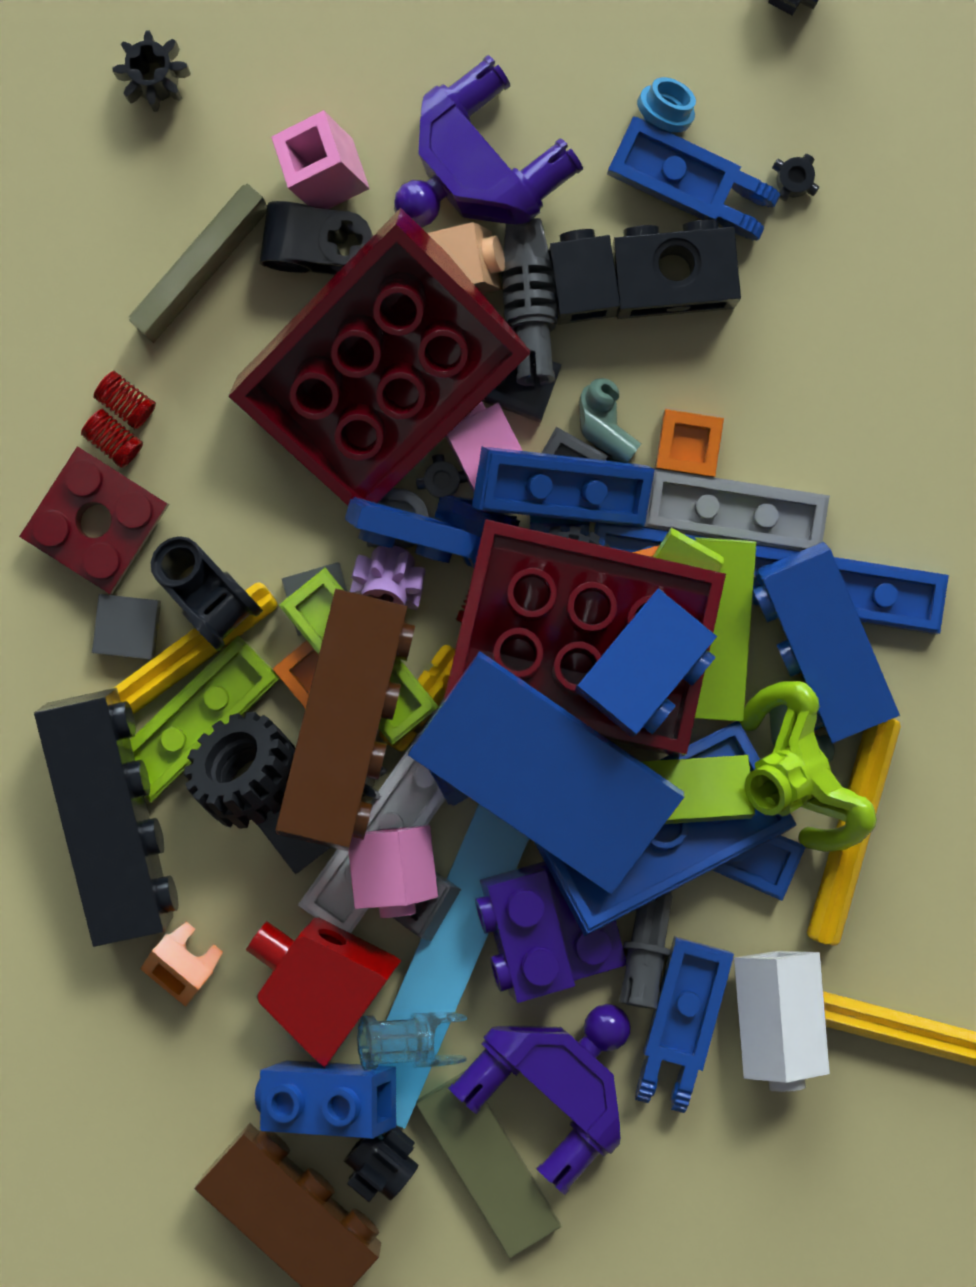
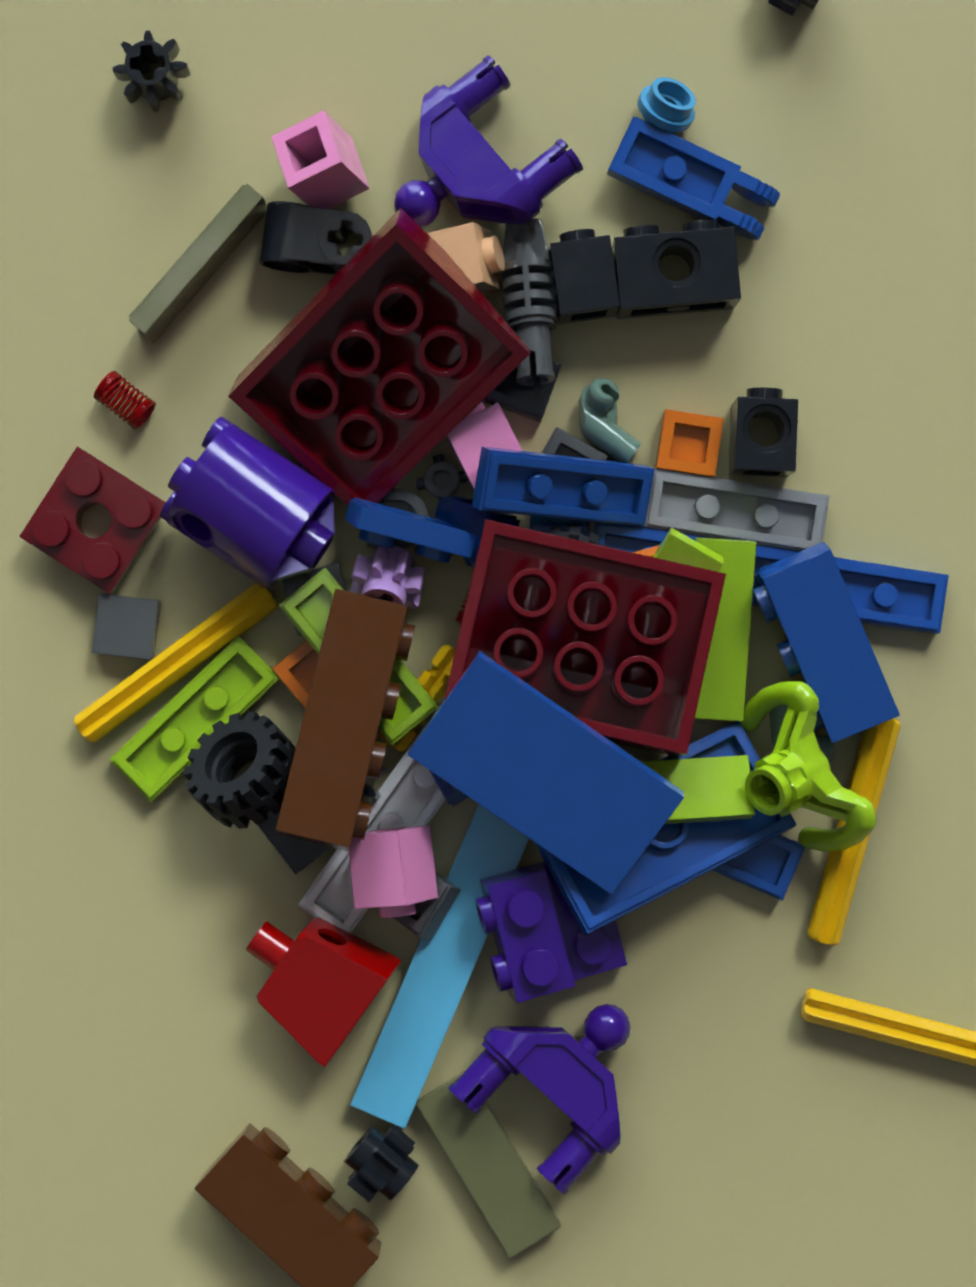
(106, 816): black brick -> none
(127, 450): red piece -> none
(177, 968): tile -> none
(207, 595): black piece -> none
(251, 506): none -> dark purple cylinder
(327, 1099): blue brick -> none
(404, 1040): clear light blue piece -> none
(646, 954): dark grey axle -> none
(647, 664): blue brick -> none
(684, 1017): blue hinge -> none
(745, 455): none -> black brick
(782, 1018): white brick -> none
(795, 177): black piece -> none

